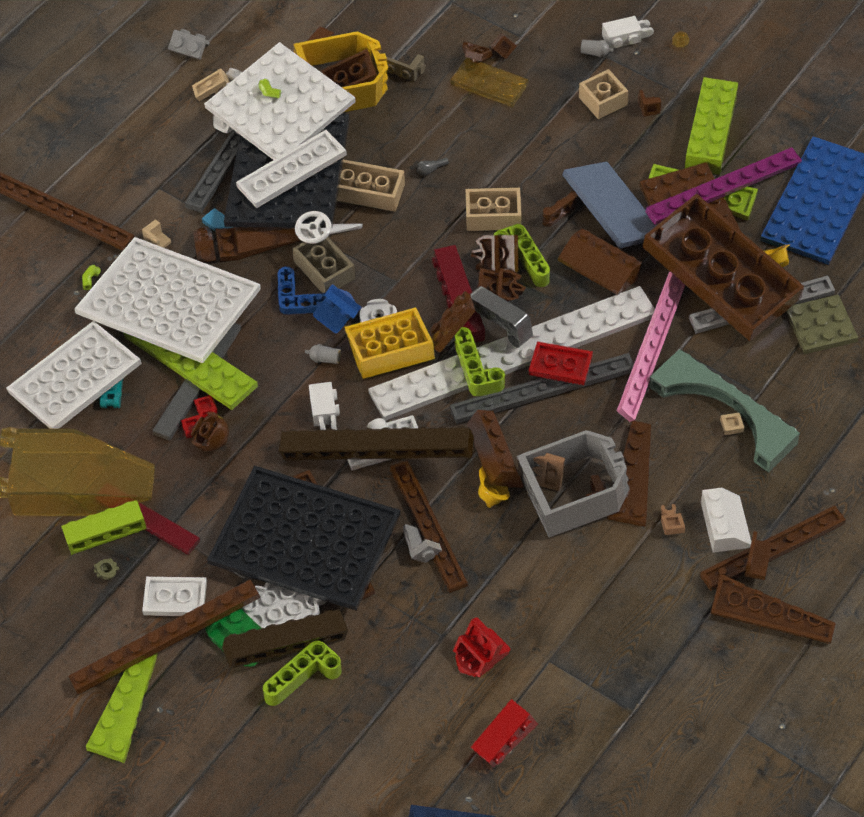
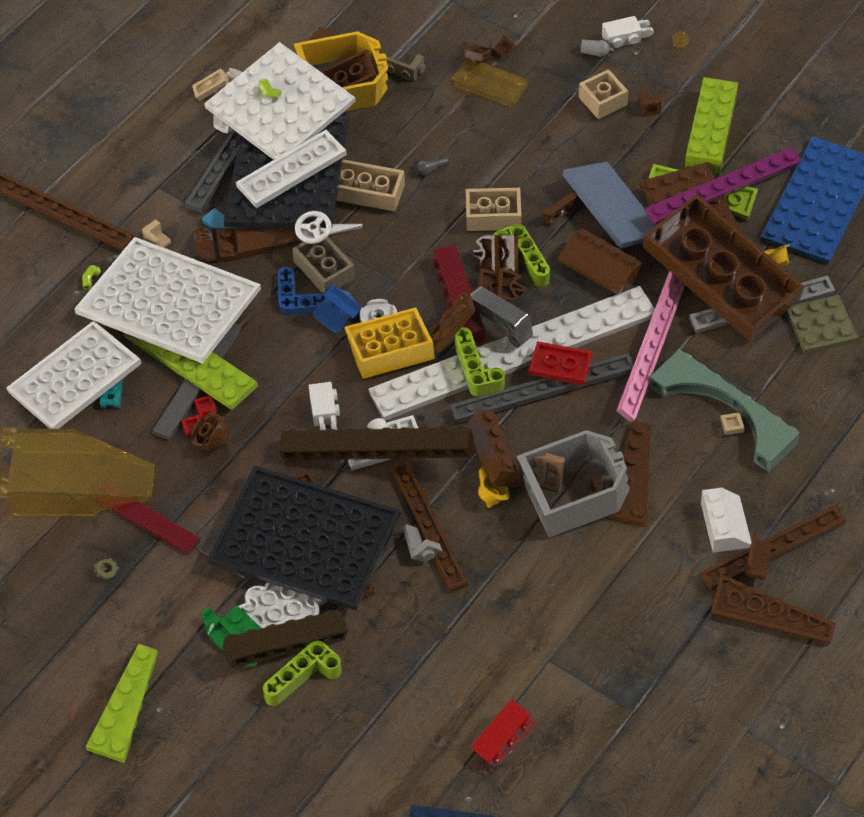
(104, 527): lime brick -> none
(164, 636): reddish brown plate -> none
(173, 595): white plate -> none
(188, 44): light grey bracket -> none
(324, 354): light grey piece -> none
(479, 649): red piece -> none
(672, 522): medium nougat plate -> none

